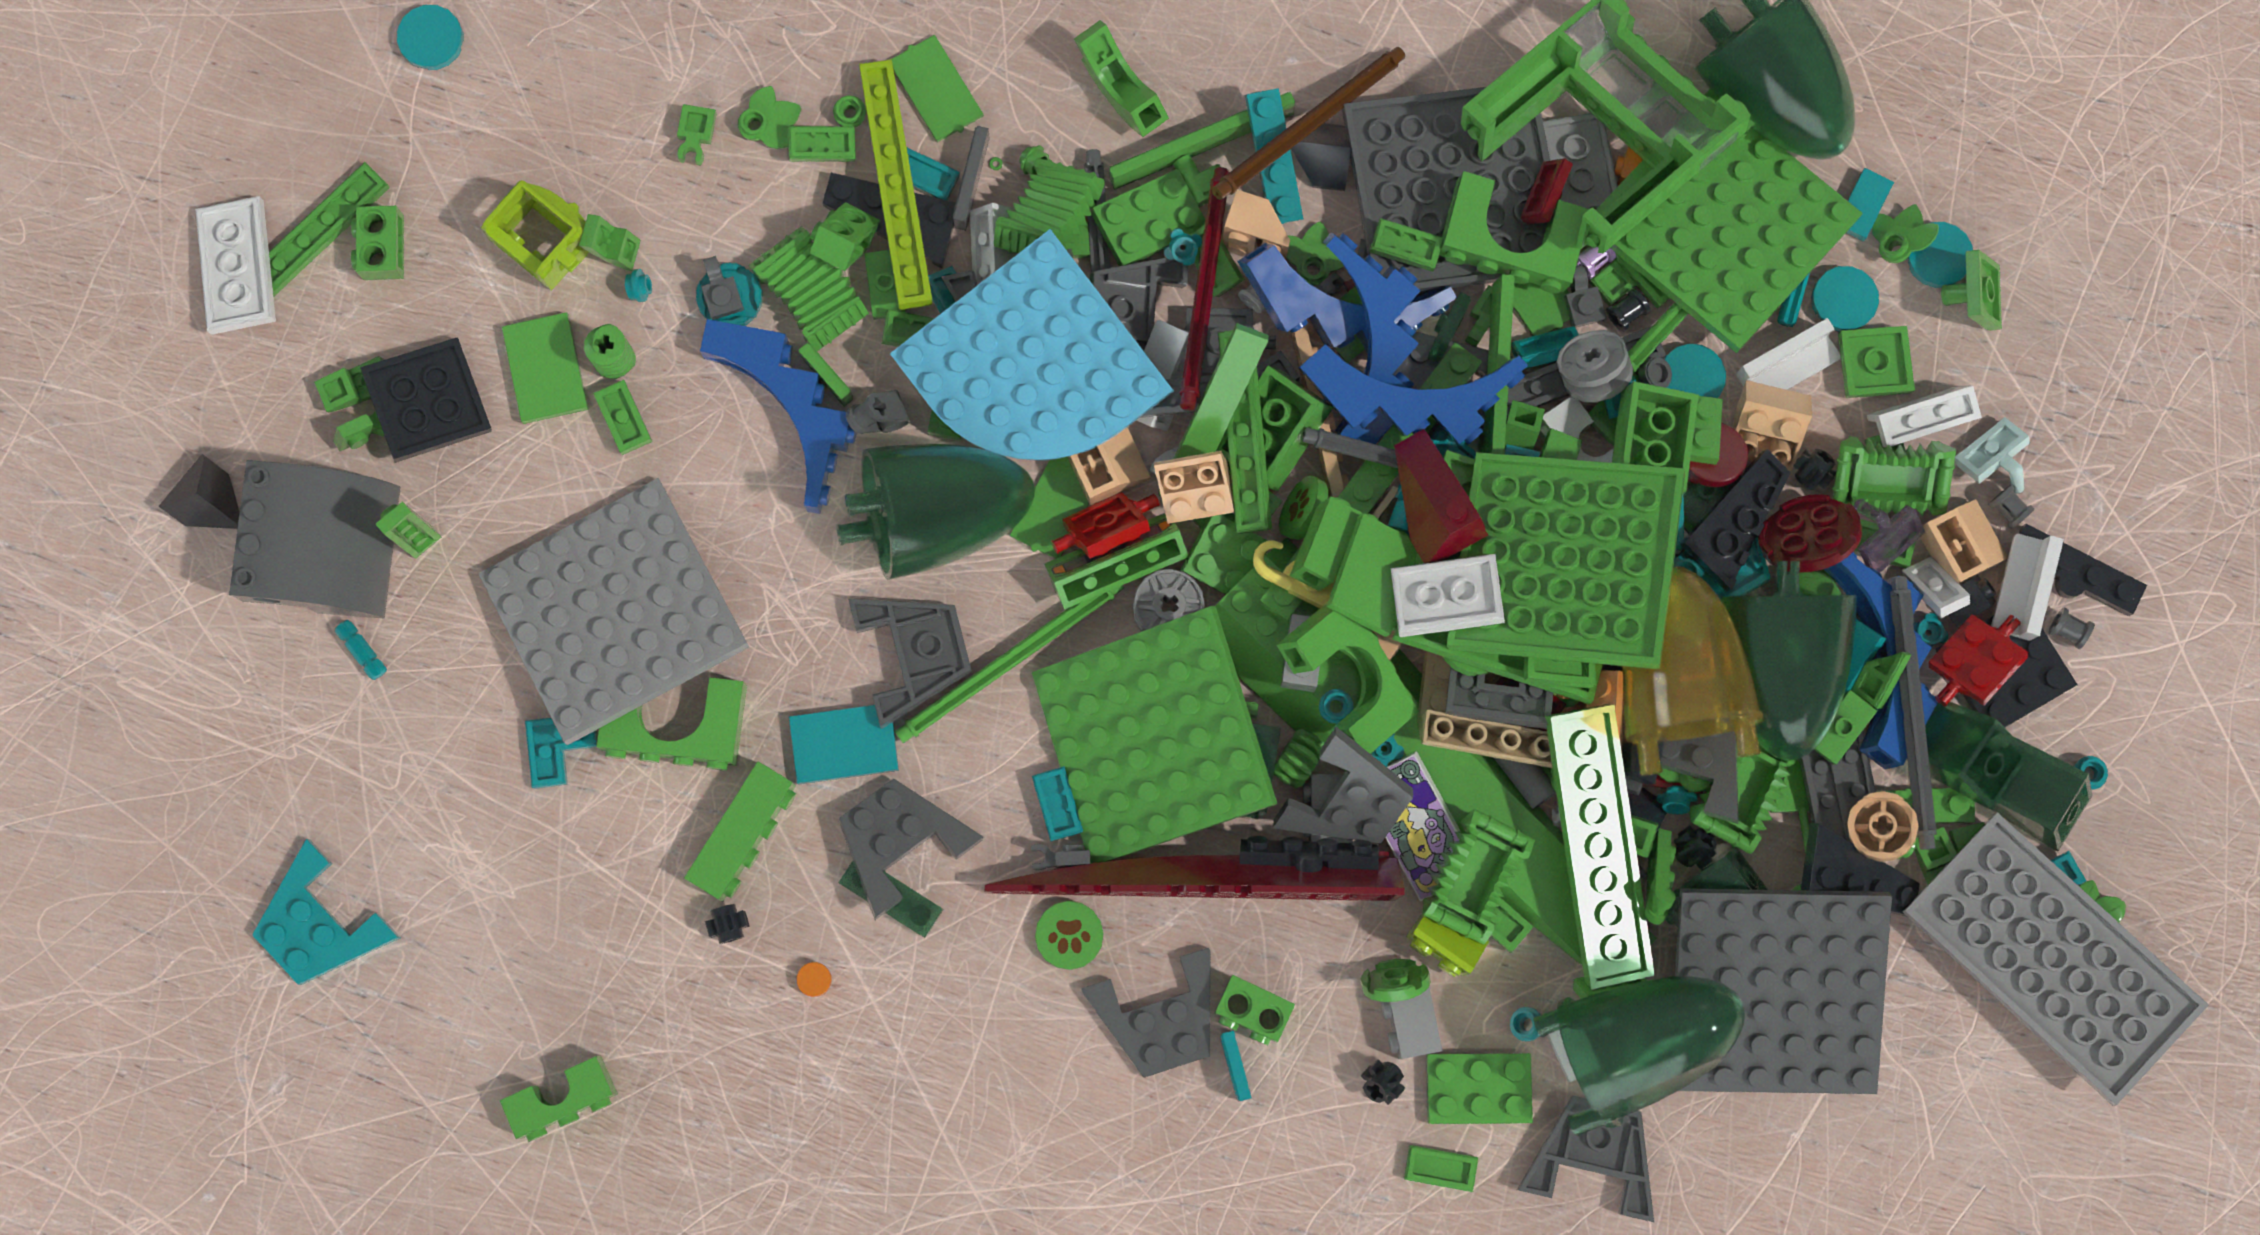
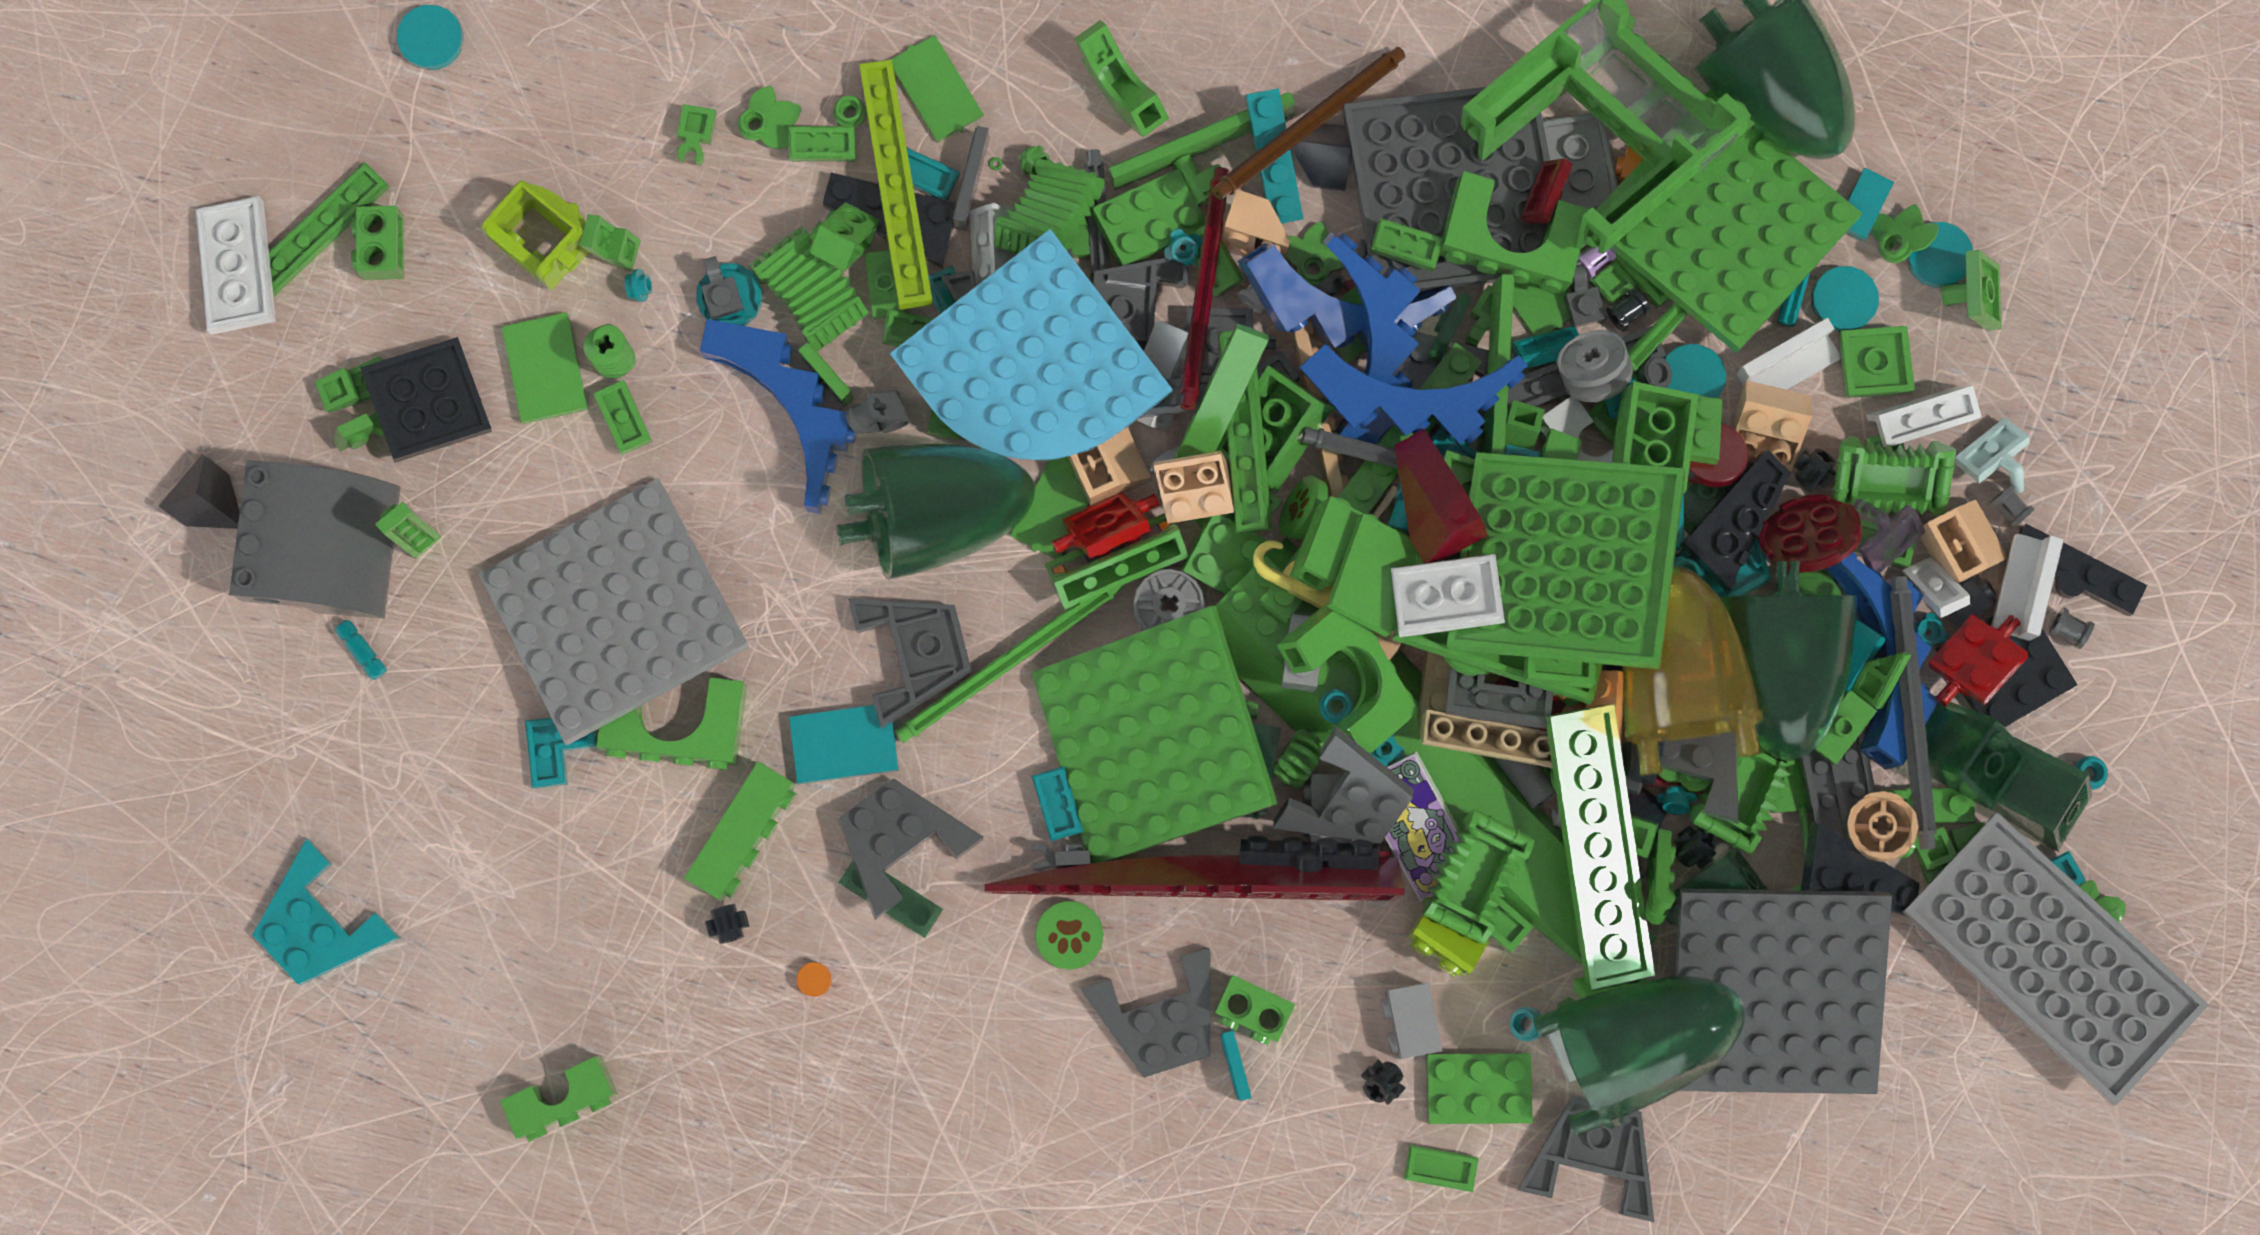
(1395, 980): bright green tile -> none

